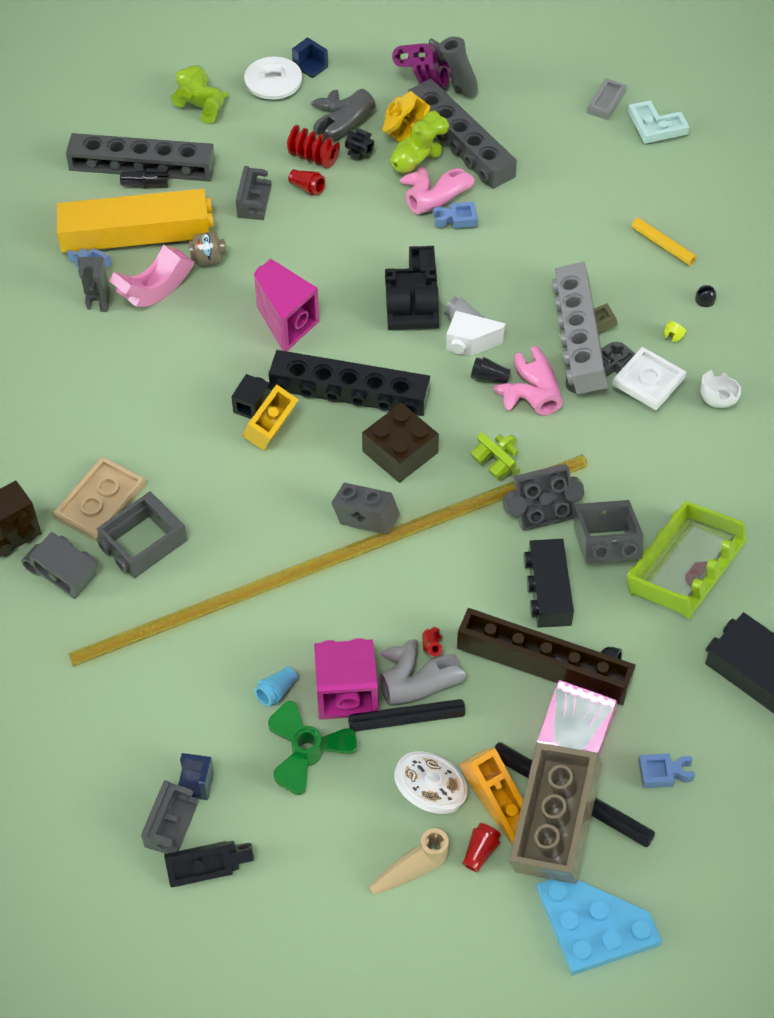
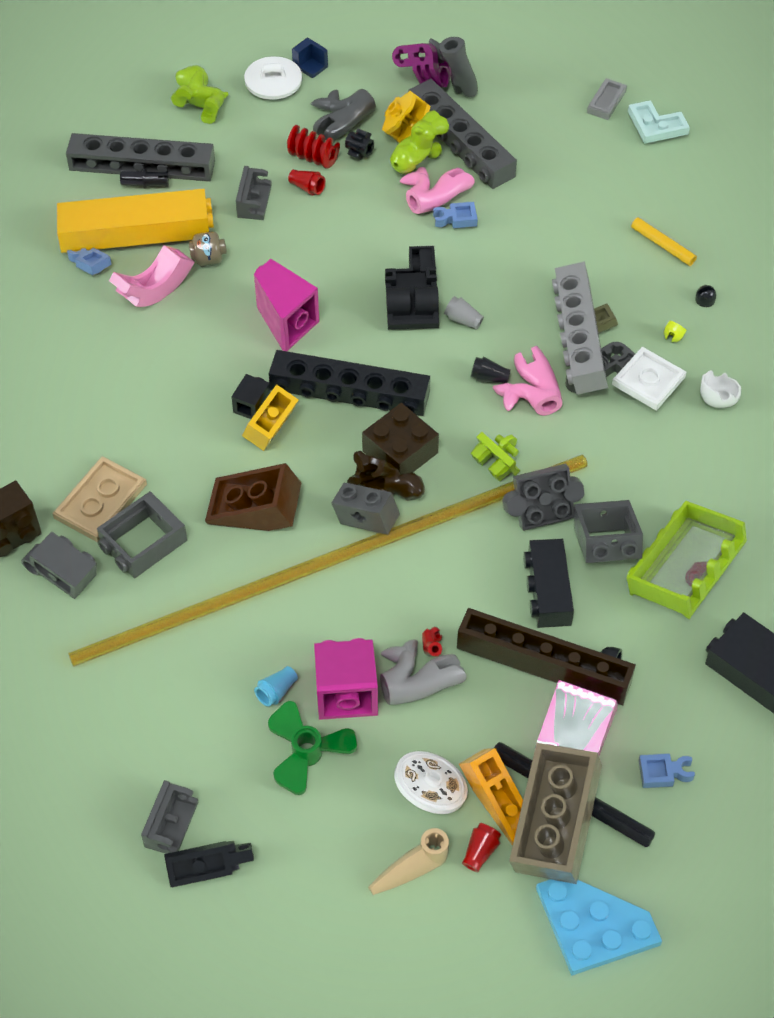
(94, 281): dark grey hinge -> none
(196, 774): dark blue panel -> none
(255, 499): none -> reddish brown slope
(383, 476): none -> dark brown animal
(406, 715): black axle -> none
(473, 334): white slope -> none

